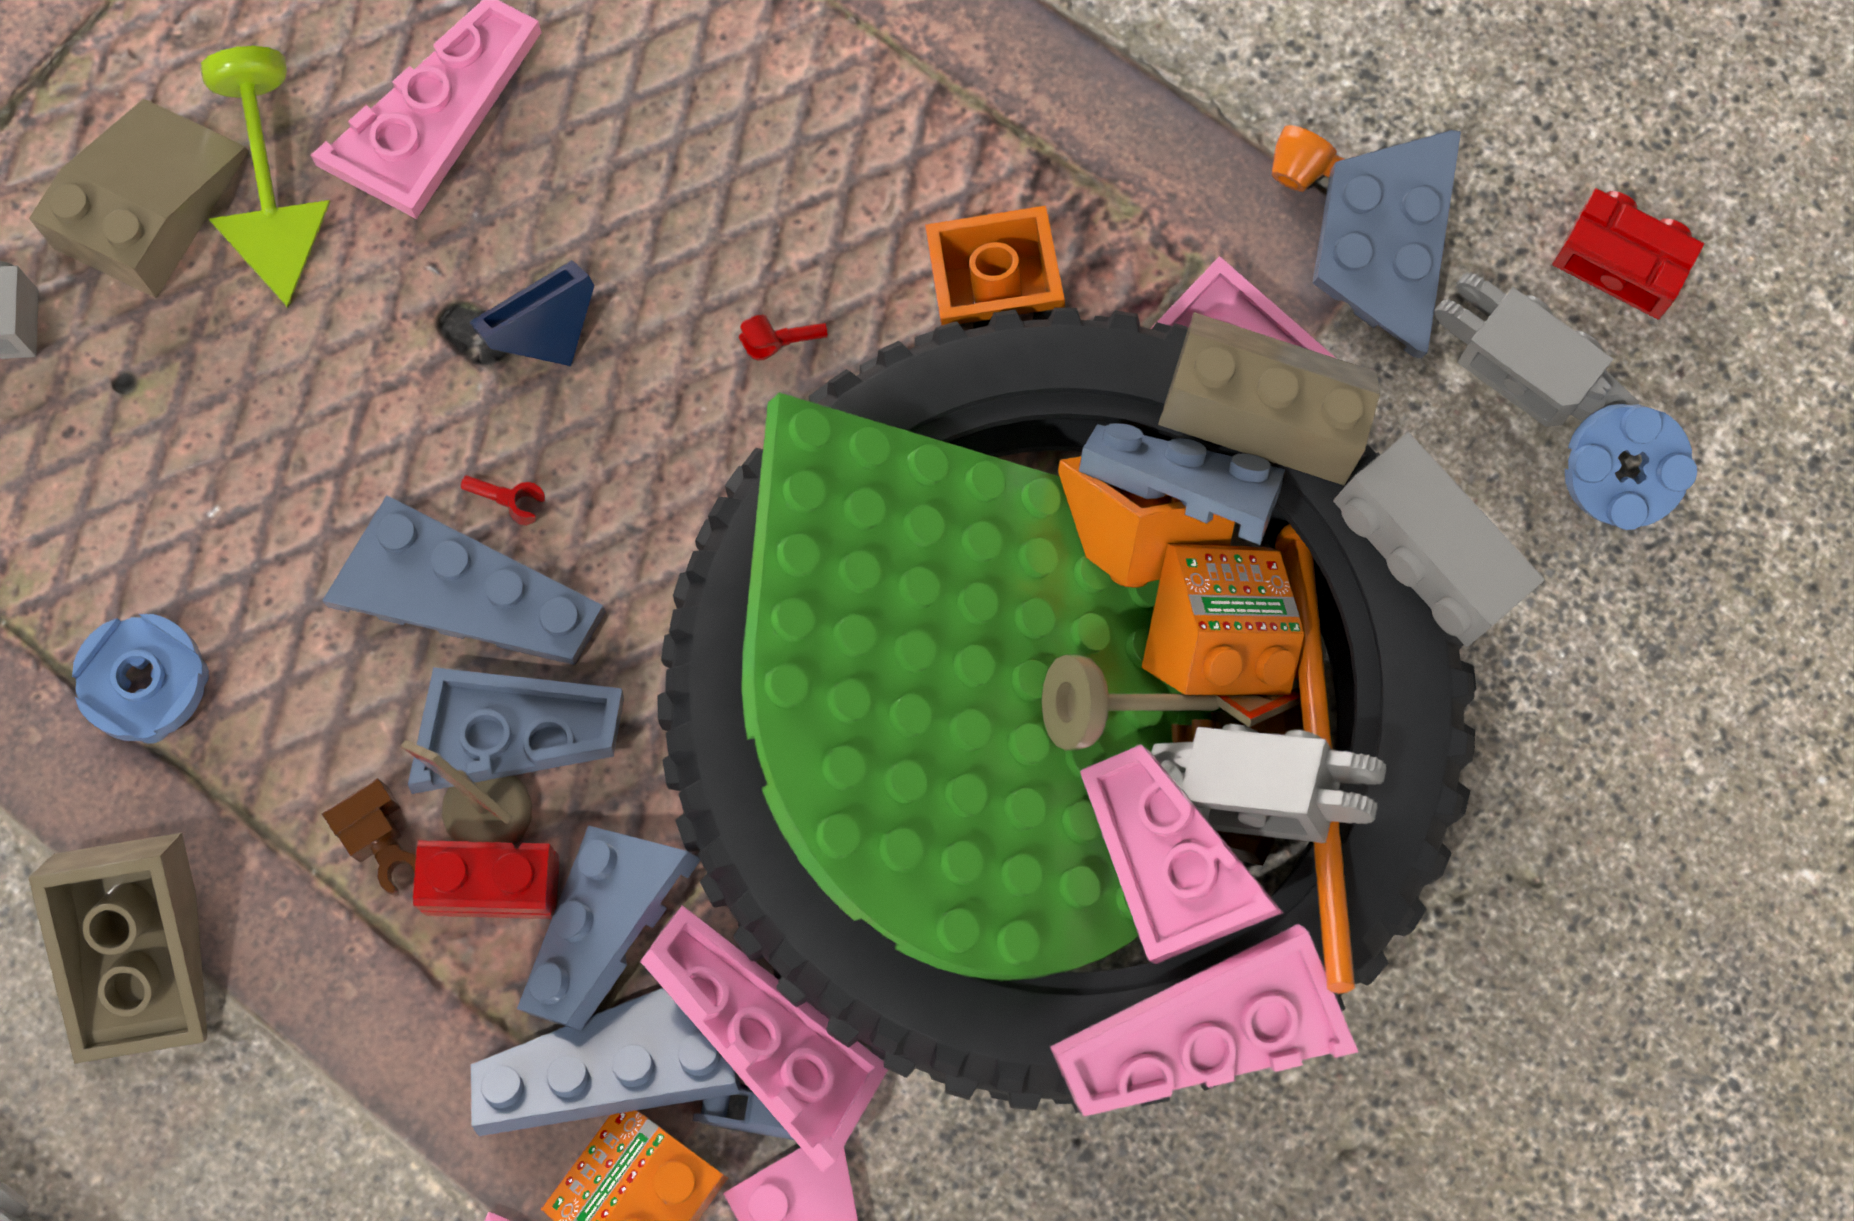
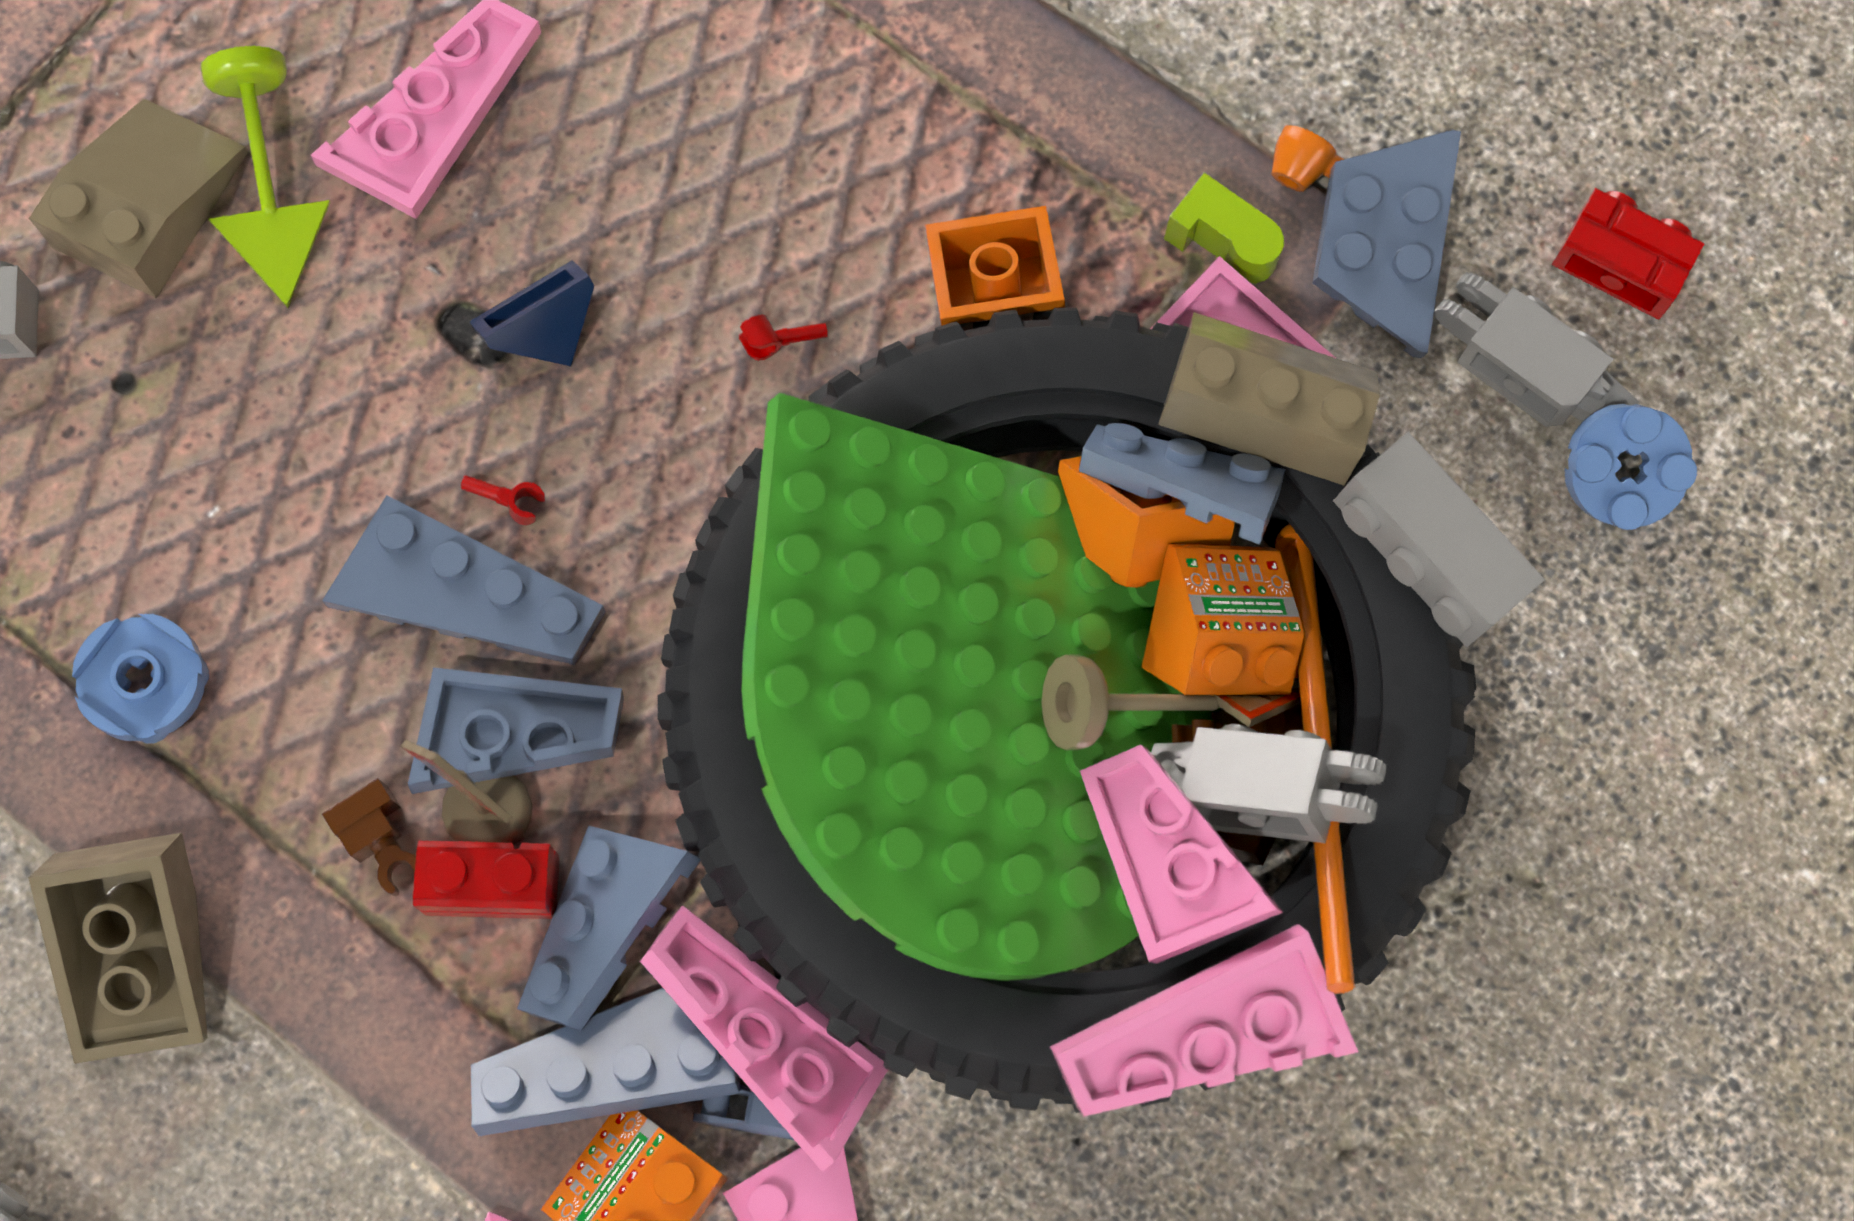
(1226, 229): none -> lime leg

